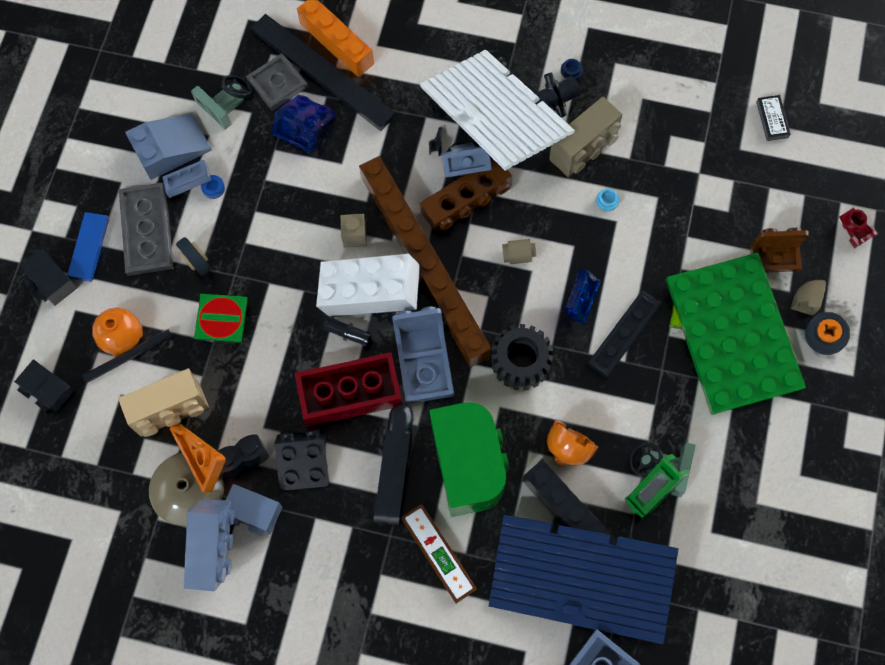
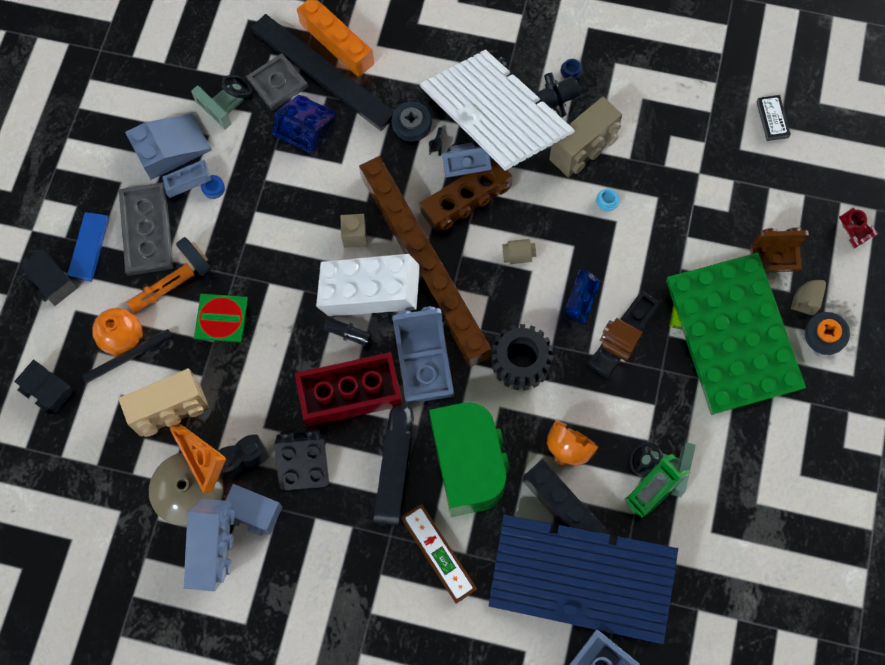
(136, 304): none -> orange pin
(419, 122): none -> black wheel
(620, 338): none -> reddish brown brick

